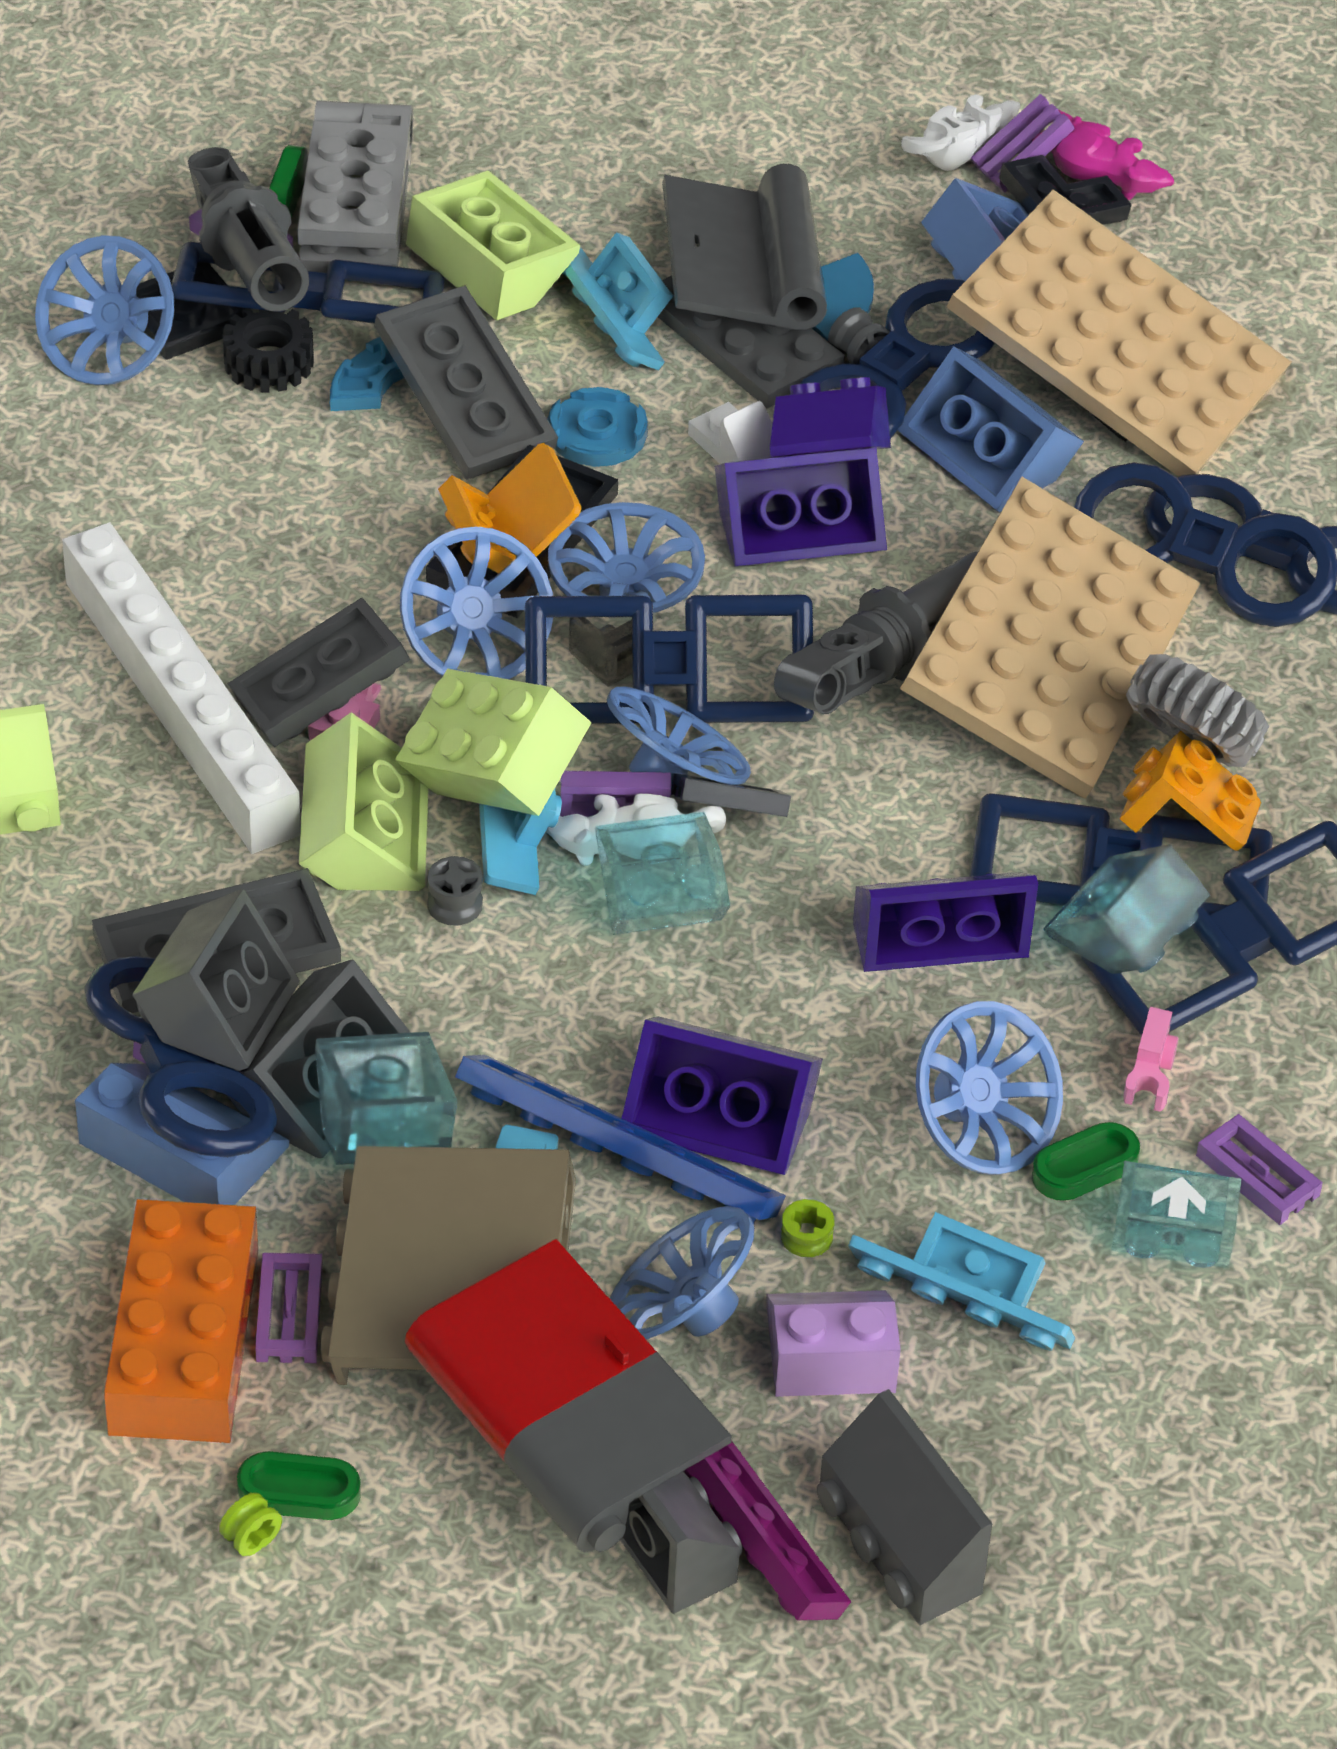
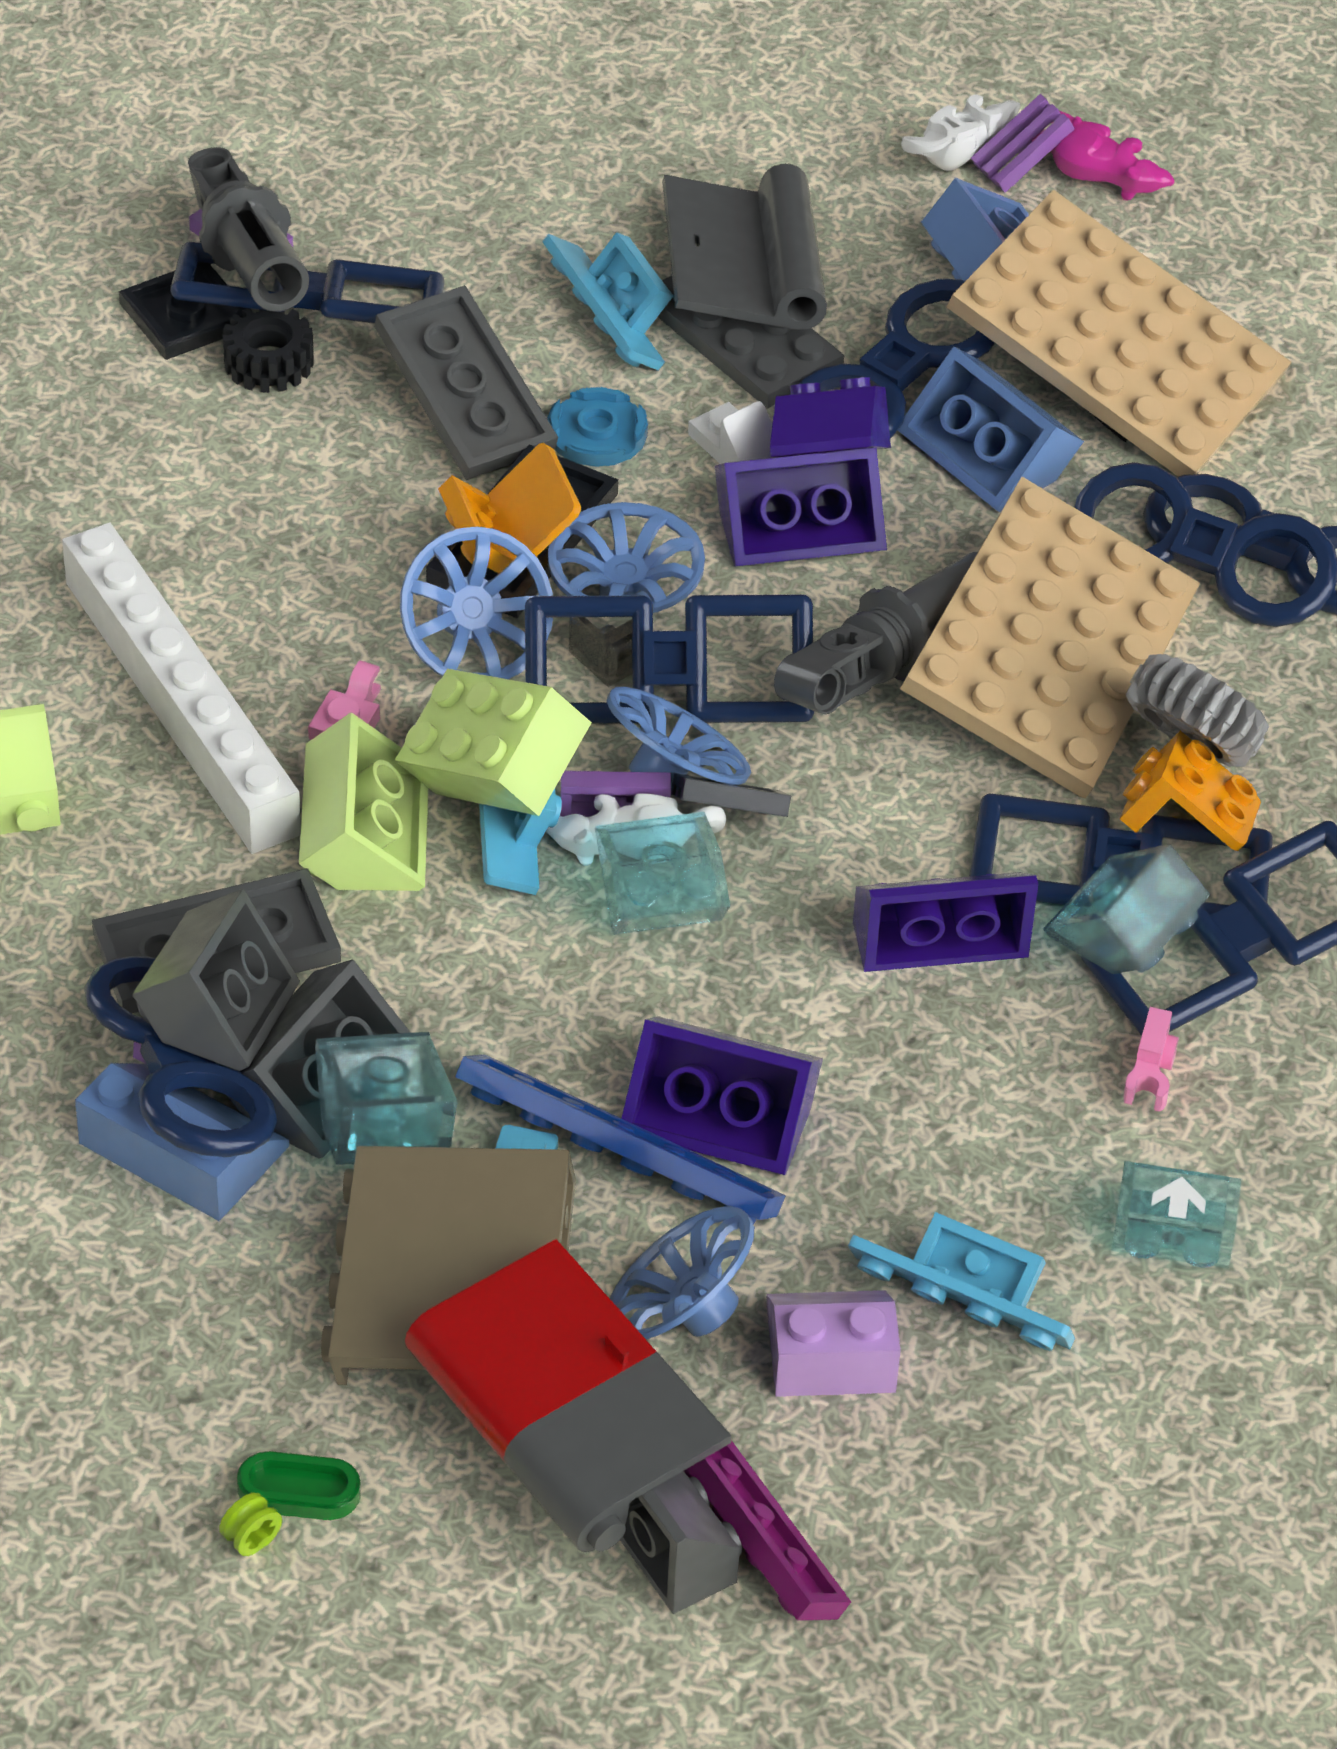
(111, 312): medium blue wheel -> none
(182, 1321): orange brick -> none
(287, 1346): medium lavender tile -> none
(290, 176): green tile -> none
(319, 672): dark grey plate -> none
(355, 141): light grey hinge -> none
(364, 379): dark azure tile -> none
(464, 881): dark grey wheel -> none
(489, 241): yellowish green slope -> none
(807, 1243): lime bush -> none
(846, 286): dark azure tile -> none
(855, 334): dark grey wheel -> none
(906, 1511): dark grey slope -> none
(979, 1091): medium blue wheel -> none
(1035, 178): black plate -> none
(1084, 1161): green tile -> none
(1257, 1182): medium lavender tile -> none

